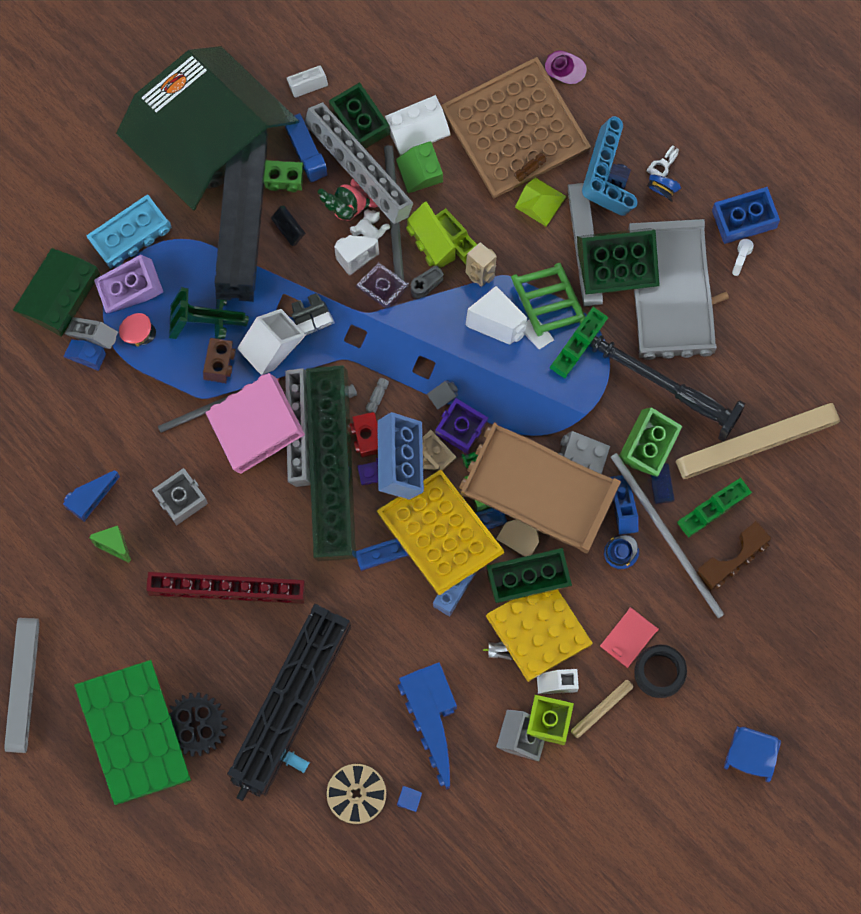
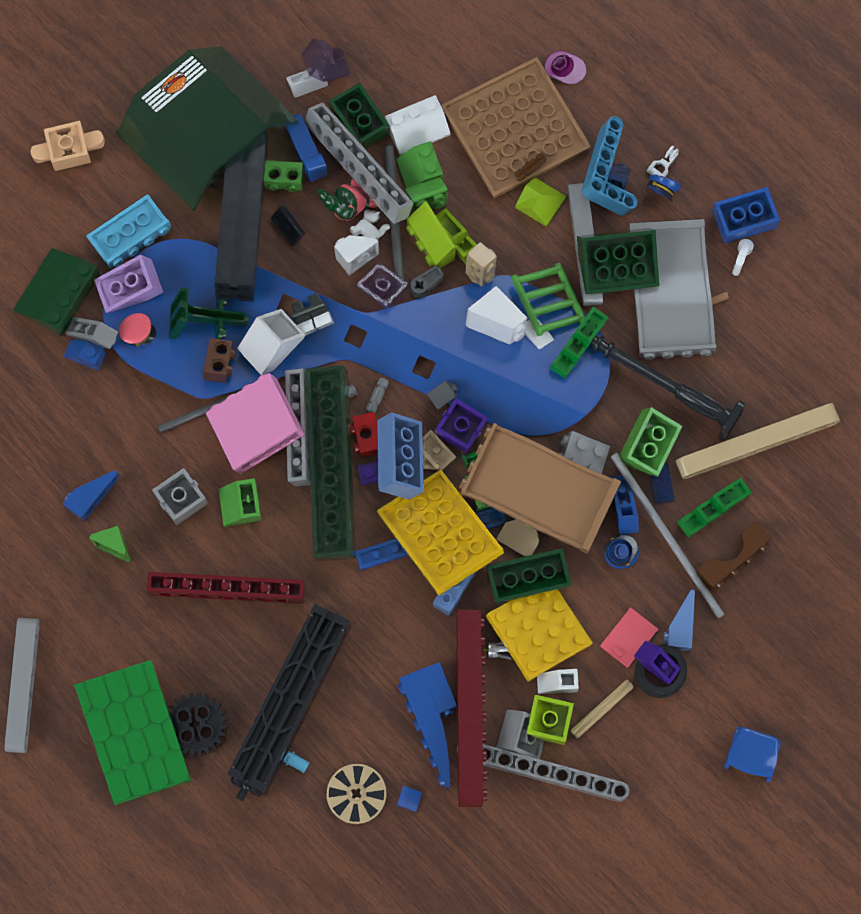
(67, 138): none -> light nougat brick
(240, 503): none -> bright green slope
(325, 61): none -> clear purple slope
(432, 192): none -> bright green slope
(469, 708): none -> dark red brick
(553, 769): none -> light grey beam
(657, 661): none -> dark purple slope
(681, 629): none -> medium blue slope

